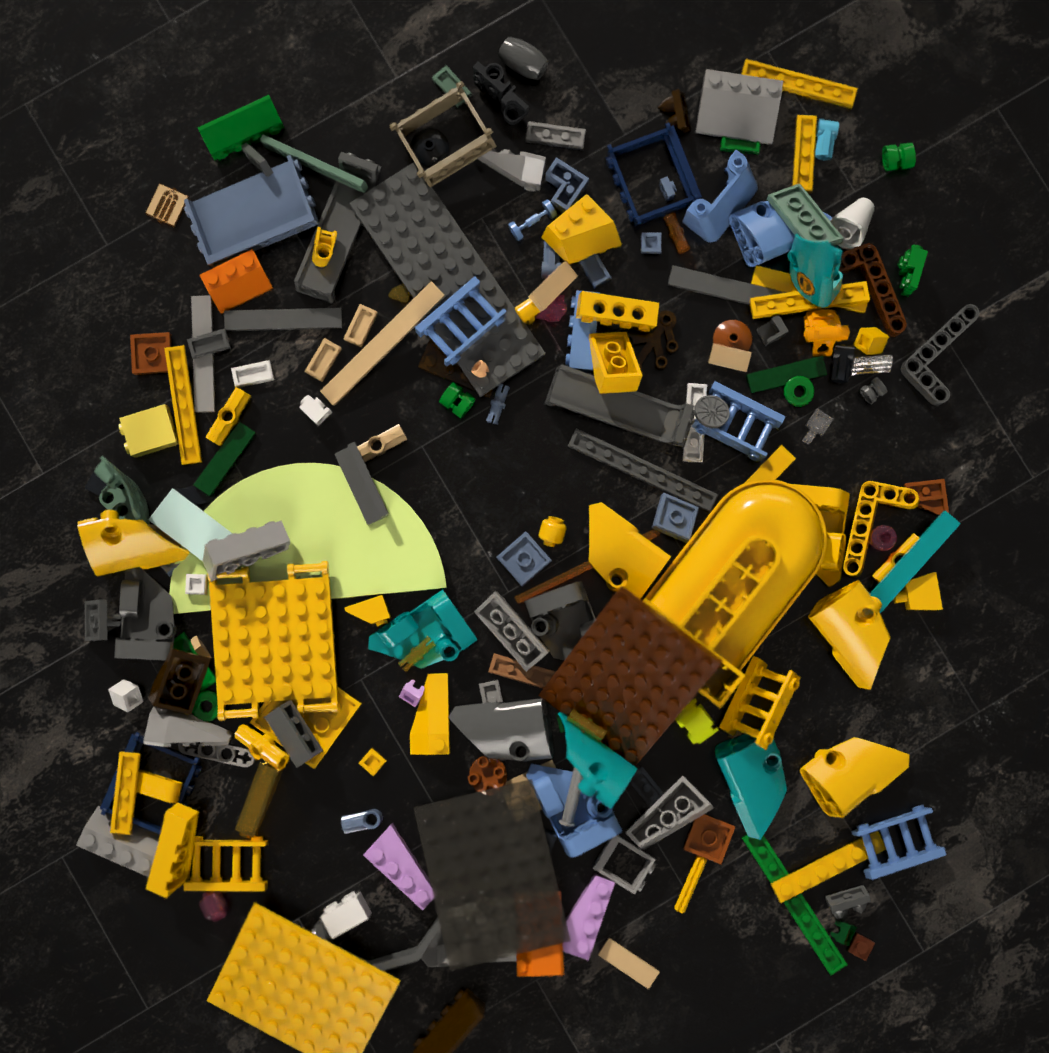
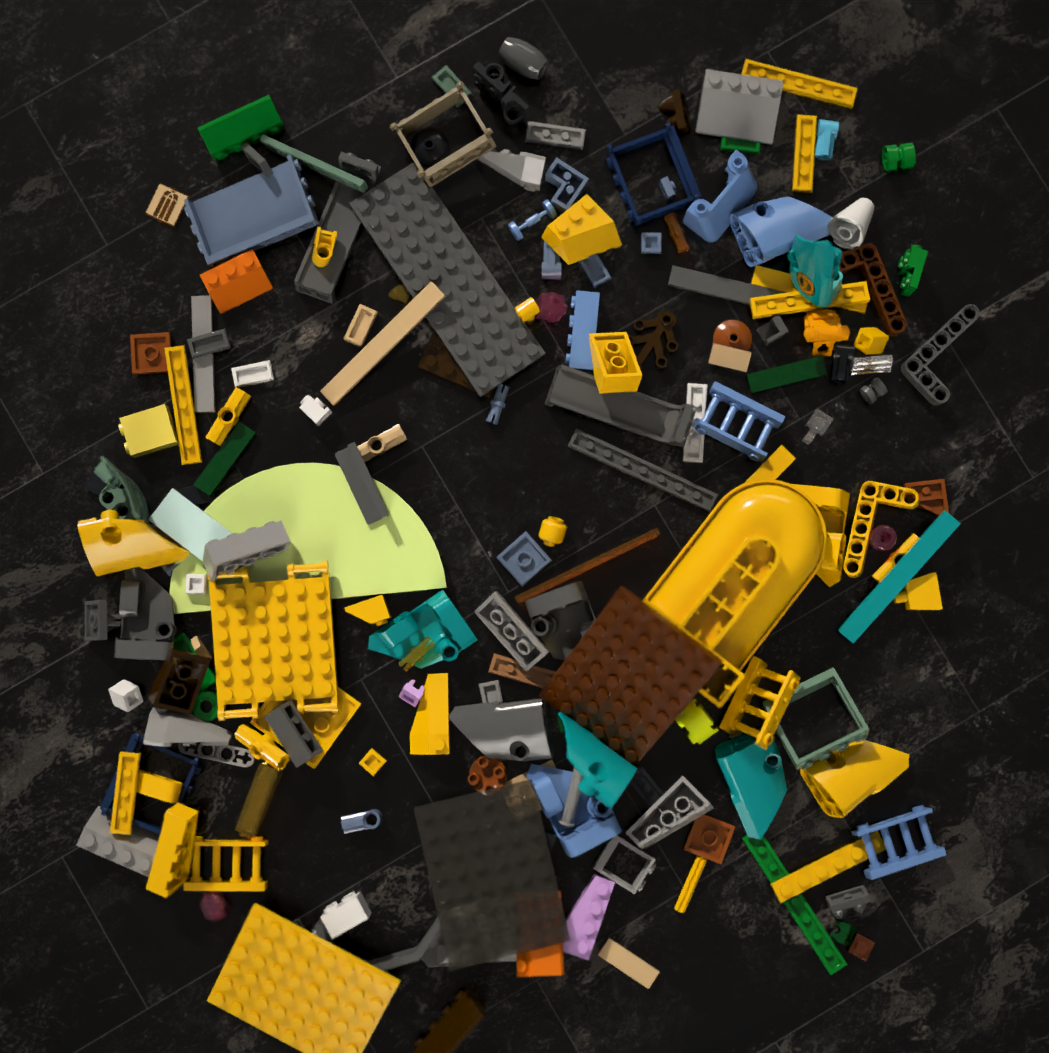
(283, 319): dark grey tile -> none
(323, 359): tan tile -> none
(400, 866): lavender wedge -> none
(452, 395): green wheel -> none
(457, 302): medium blue fence -> none
(480, 369): light nougat hinge -> none
(553, 286): tan tile -> none
(586, 725): clear yellow pin -> none
(622, 552): yellow panel -> none
(647, 310): yellow brick -> none
(675, 517): sand blue tile -> none
(711, 411): dark grey wheel -> none
(804, 215): sand green tile -> none
(806, 688): none -> sand green window
(807, 395): green piece -> none
(854, 630): yellow panel -> none

